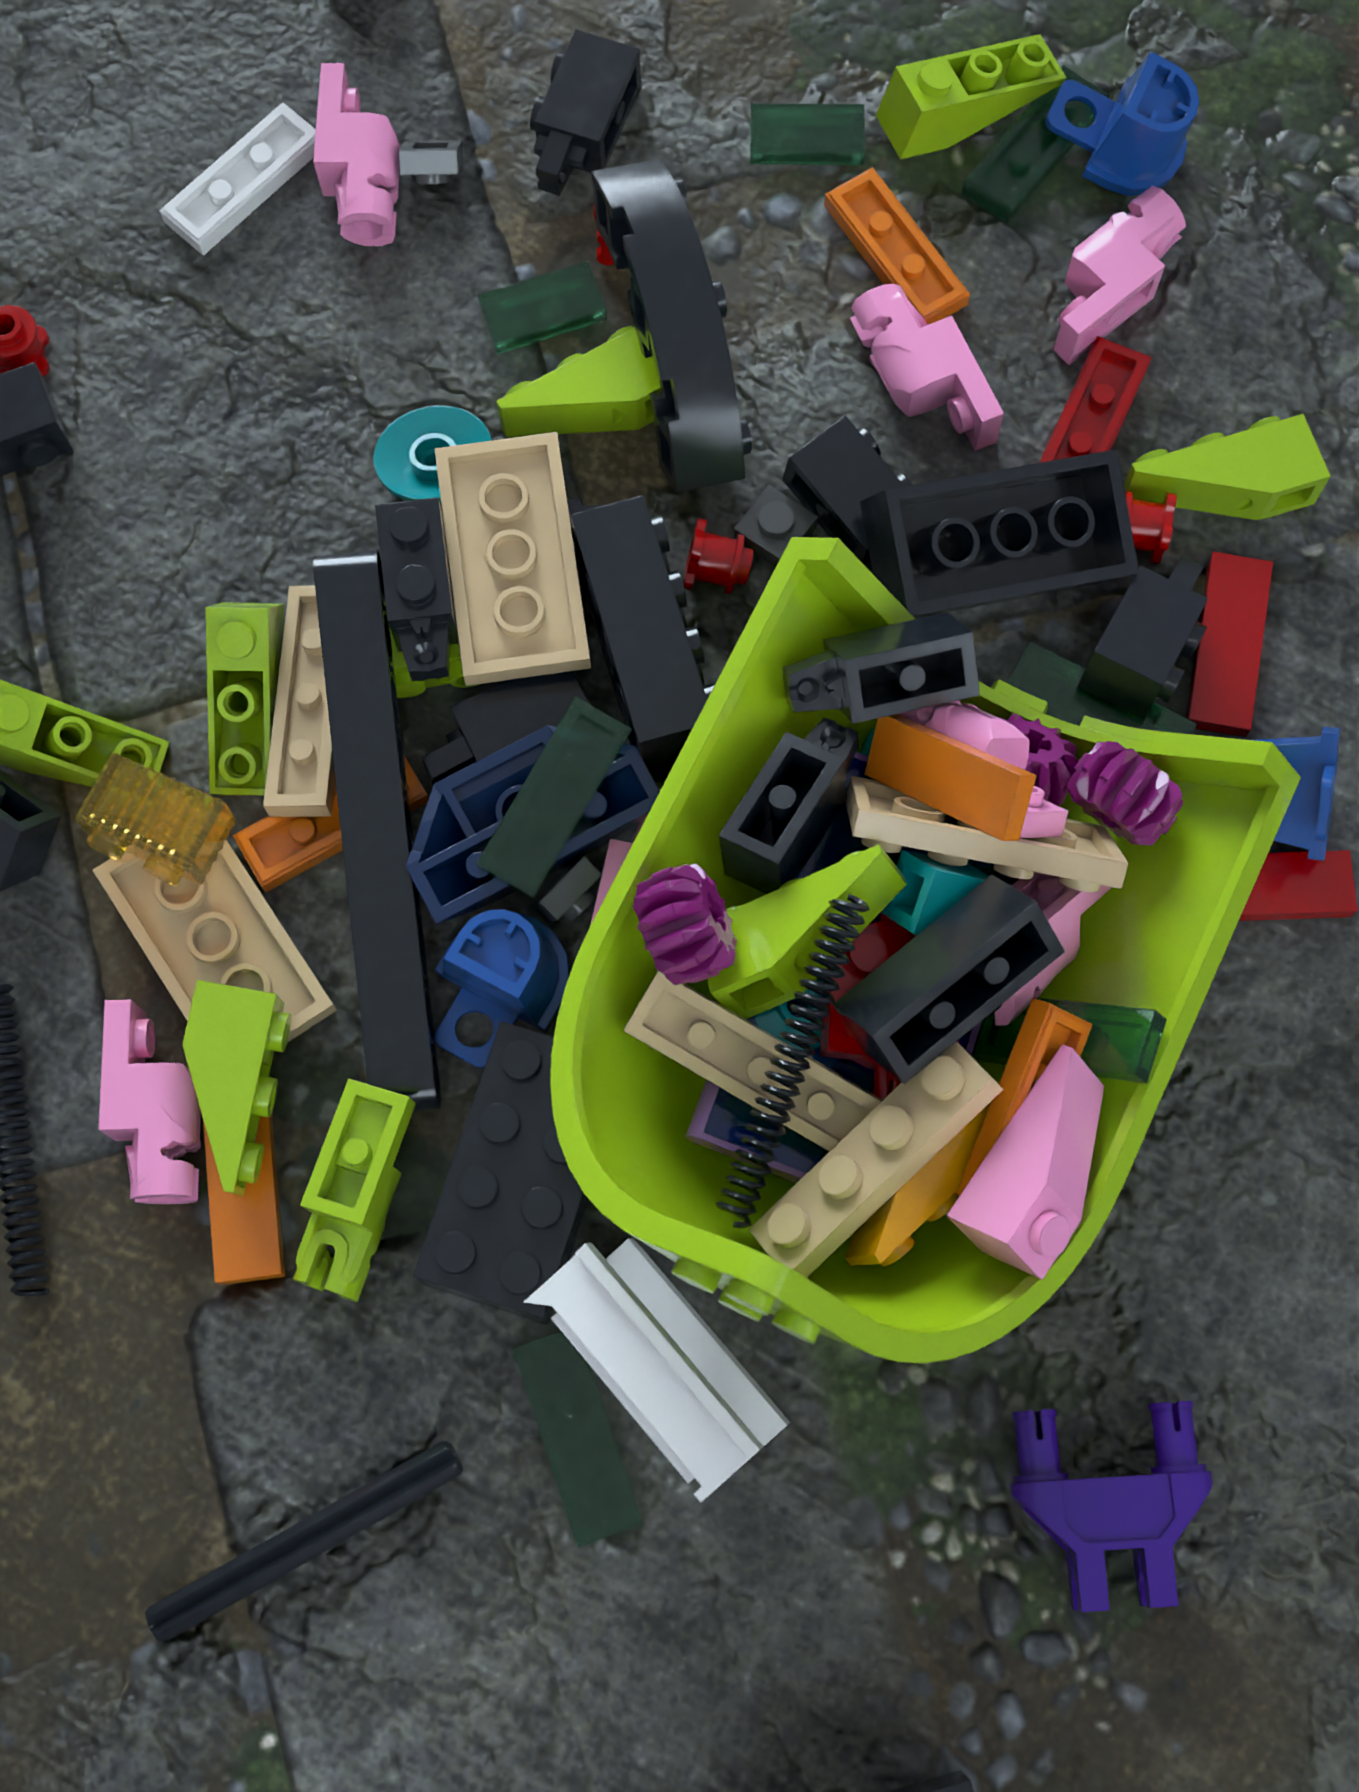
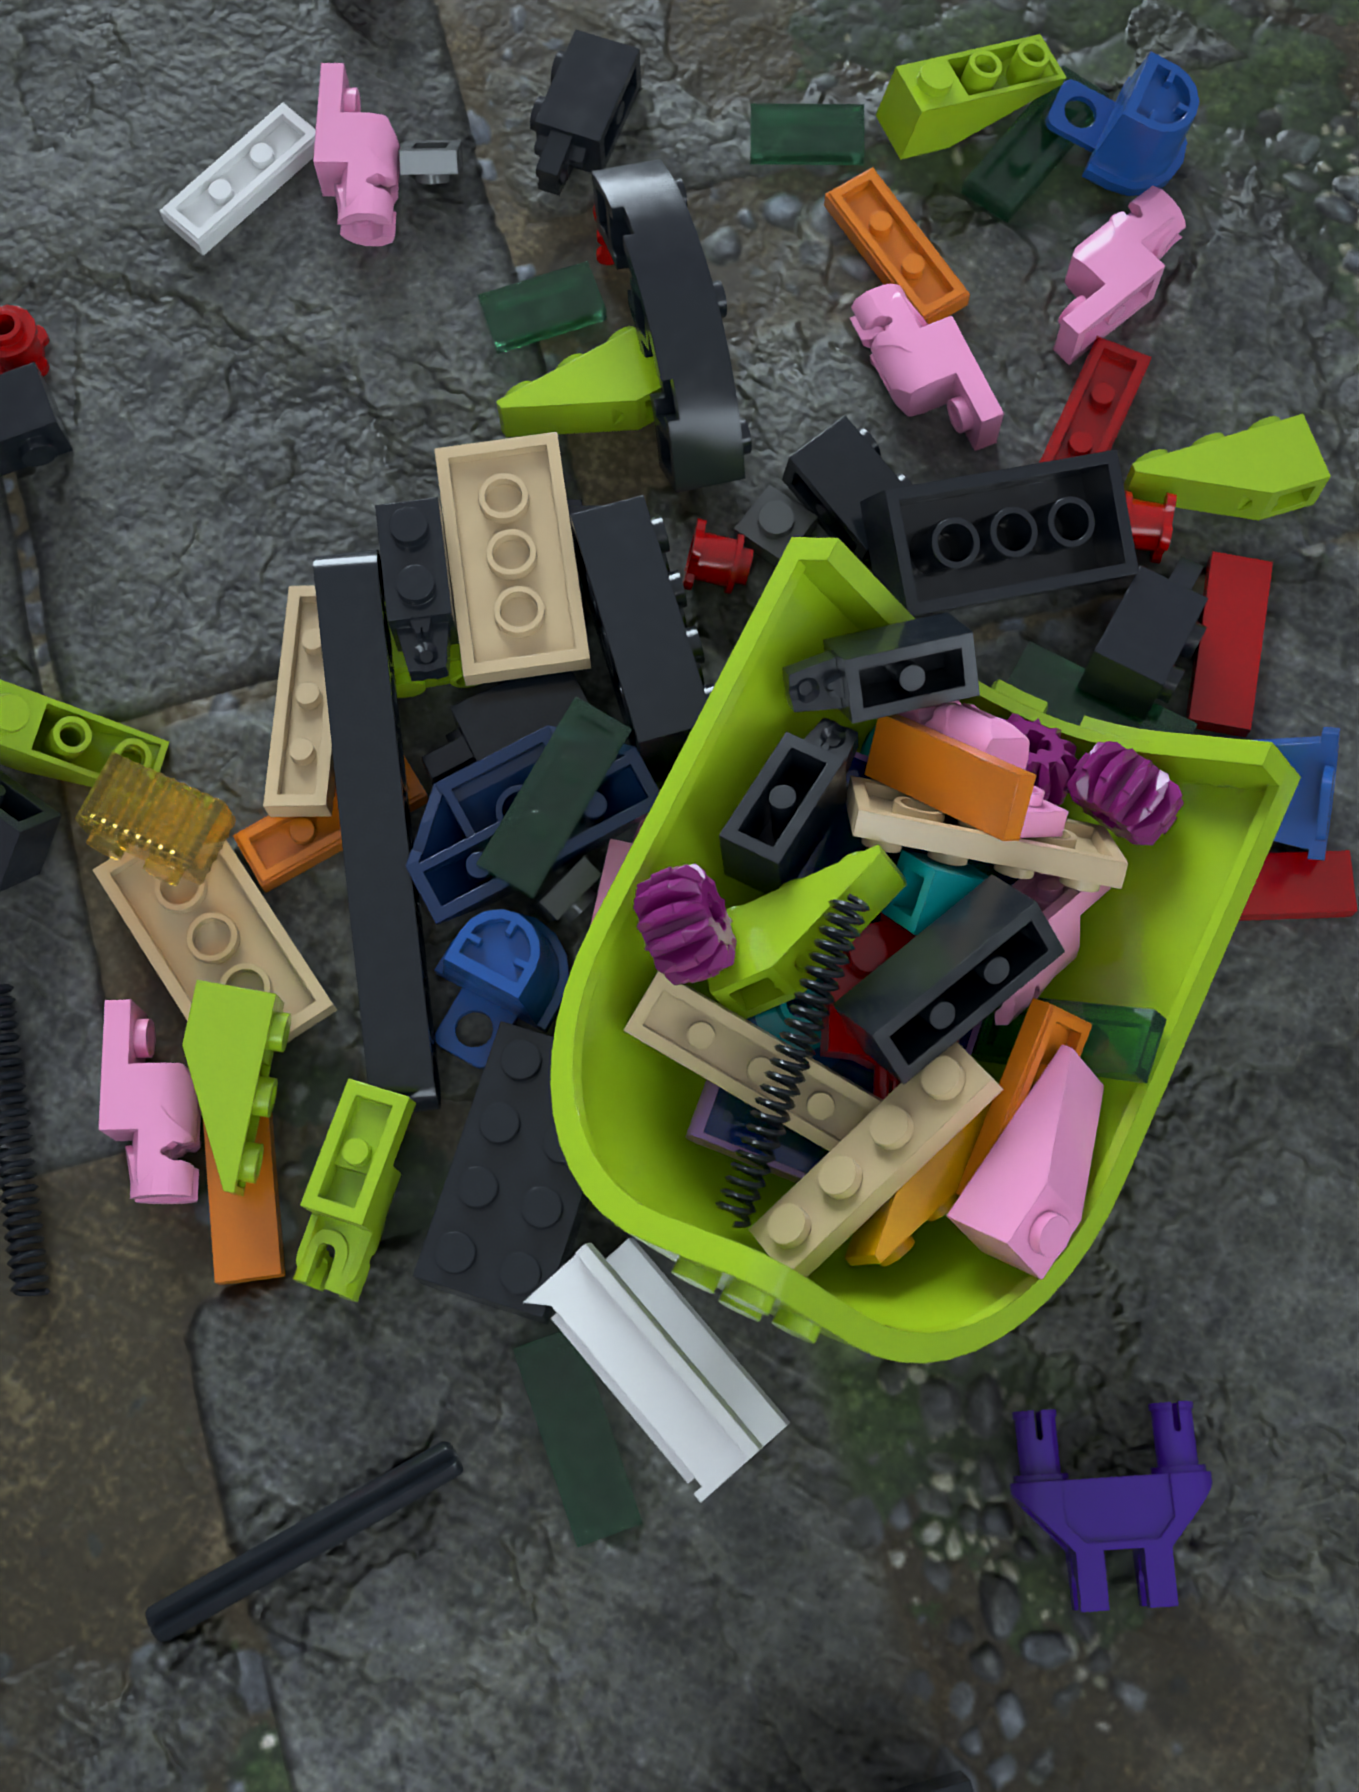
(241, 693): lime slope -> none
(406, 448): teal dish -> none

